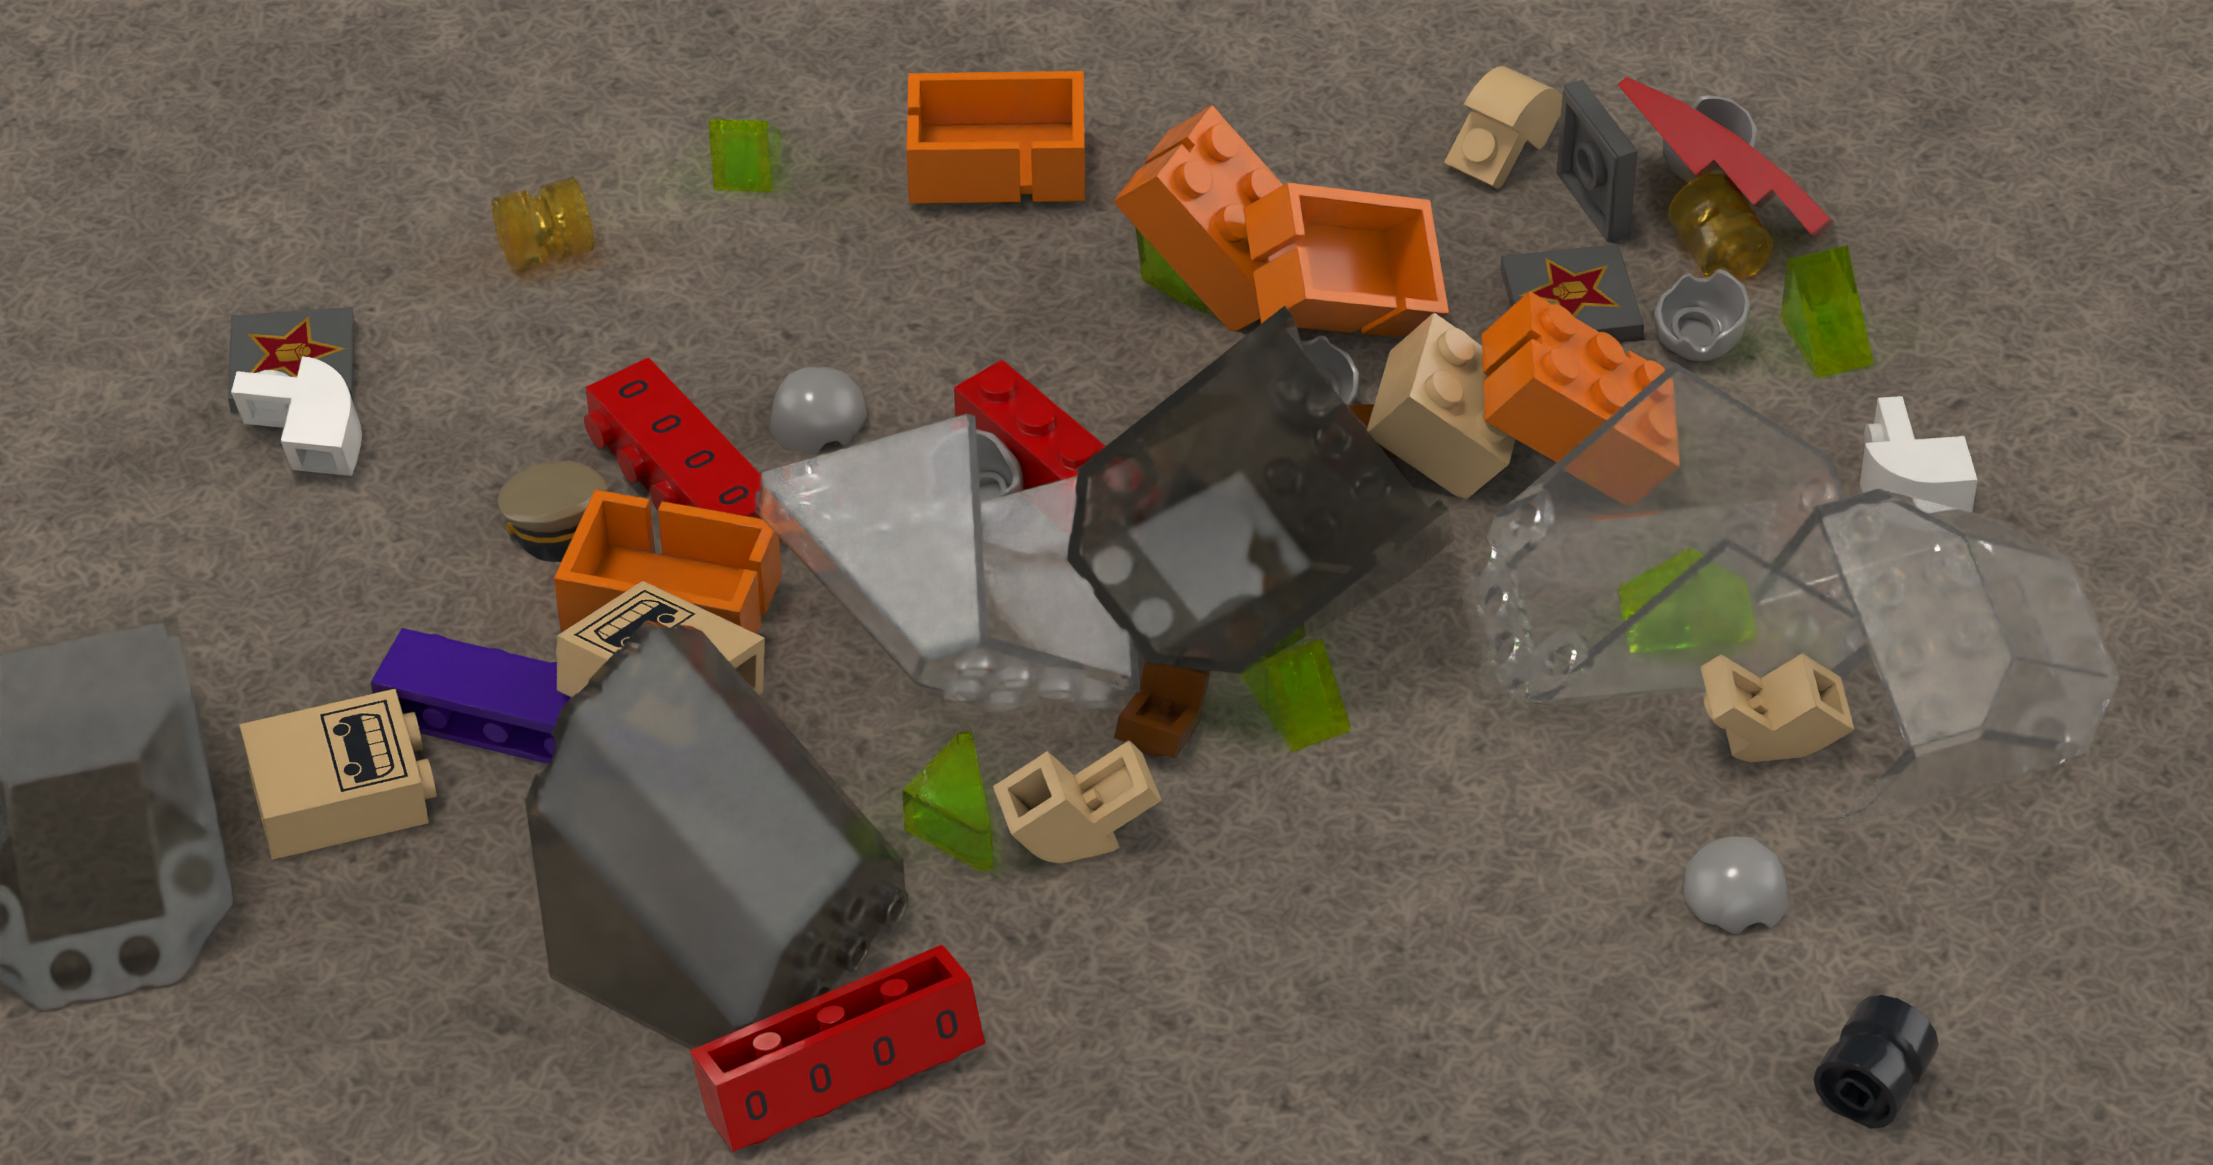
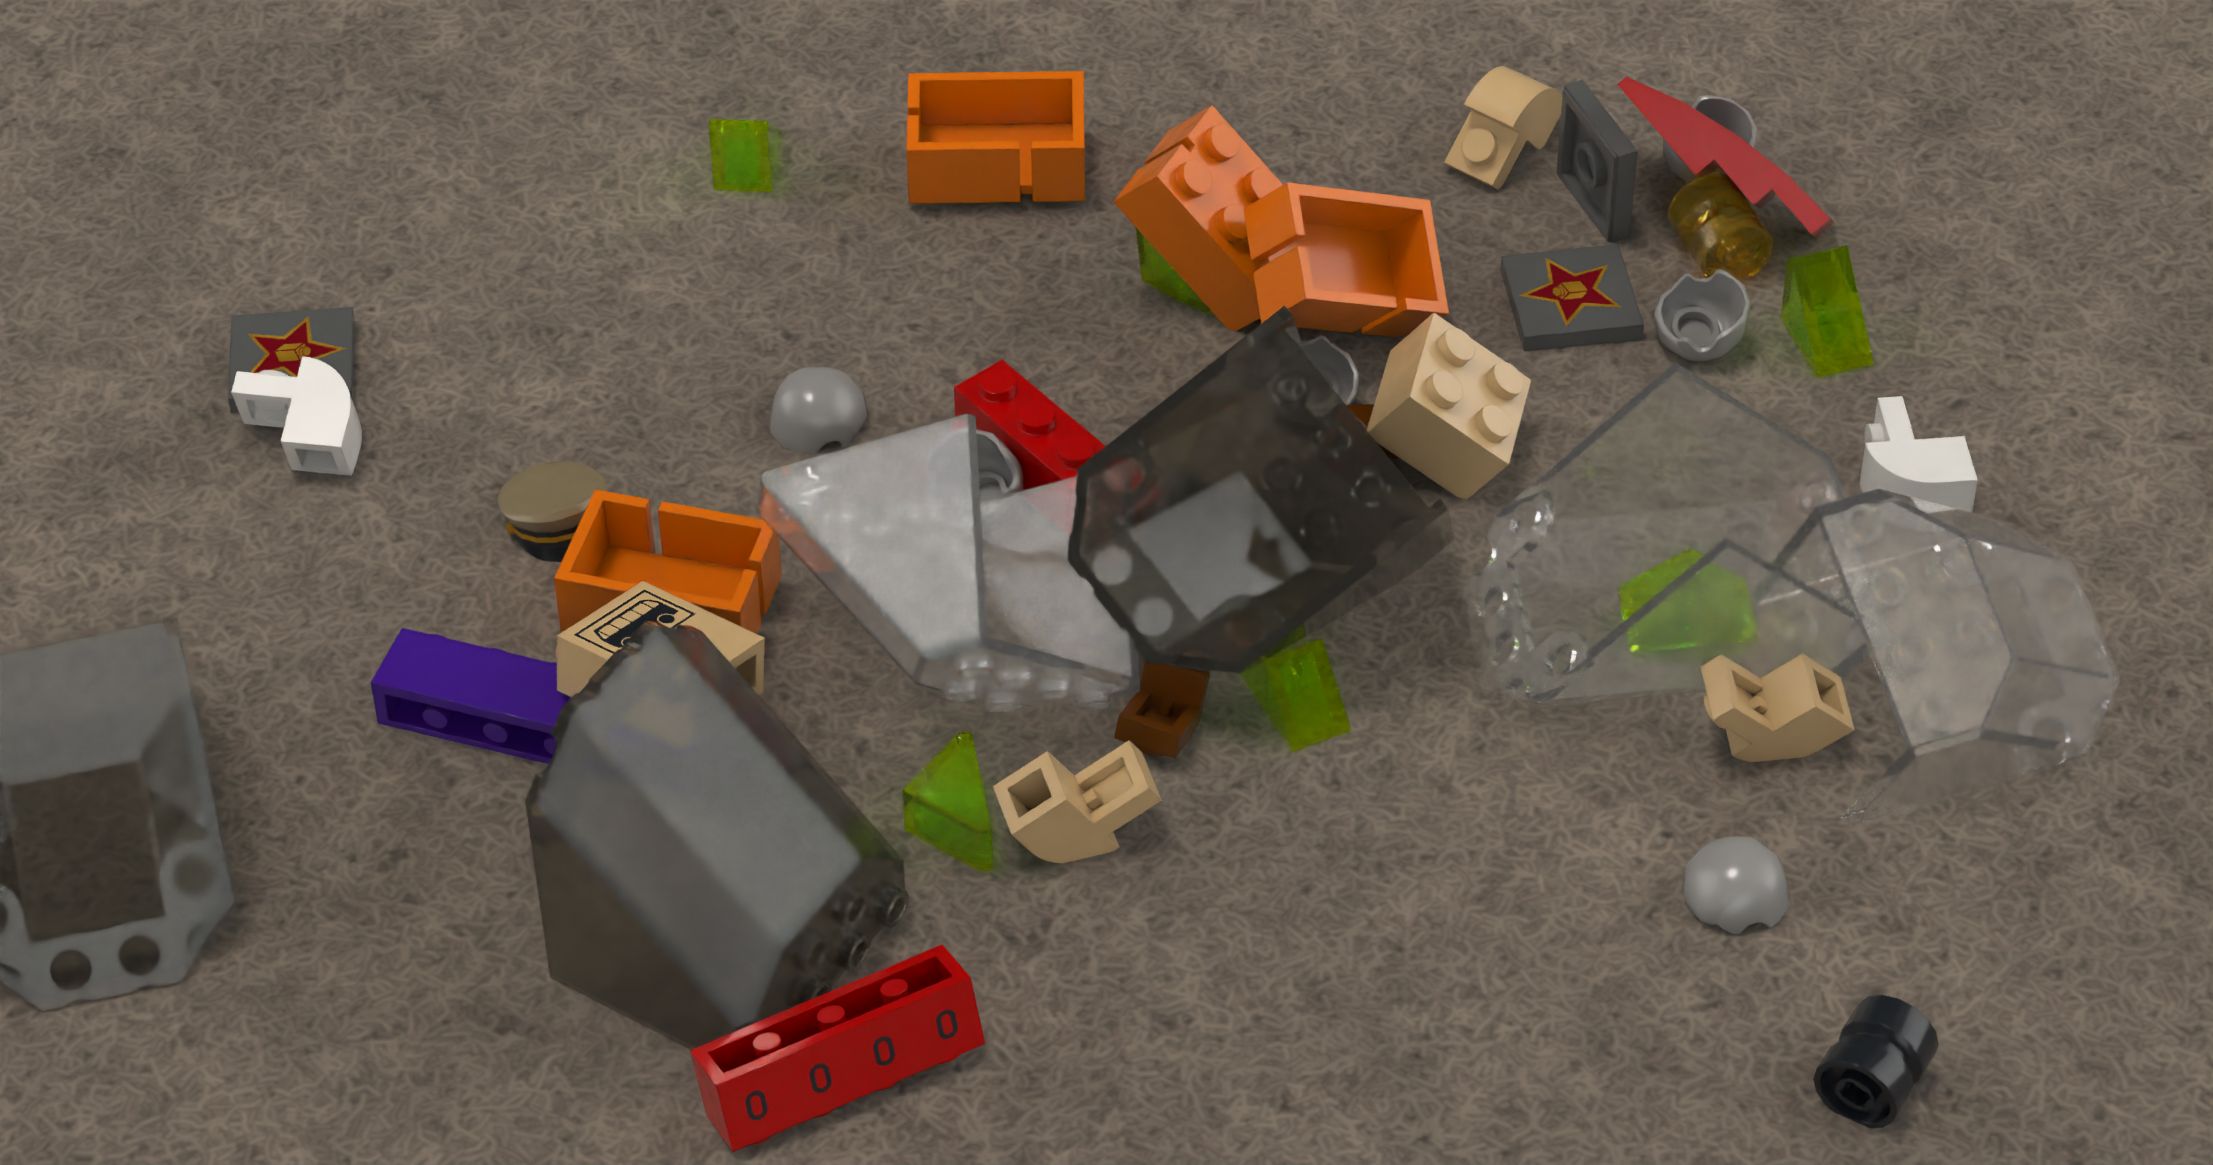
(337, 773): tan brick -> none
(543, 224): clear yellow wheel -> none
(668, 442): red brick -> none
(1555, 376): orange piece -> none

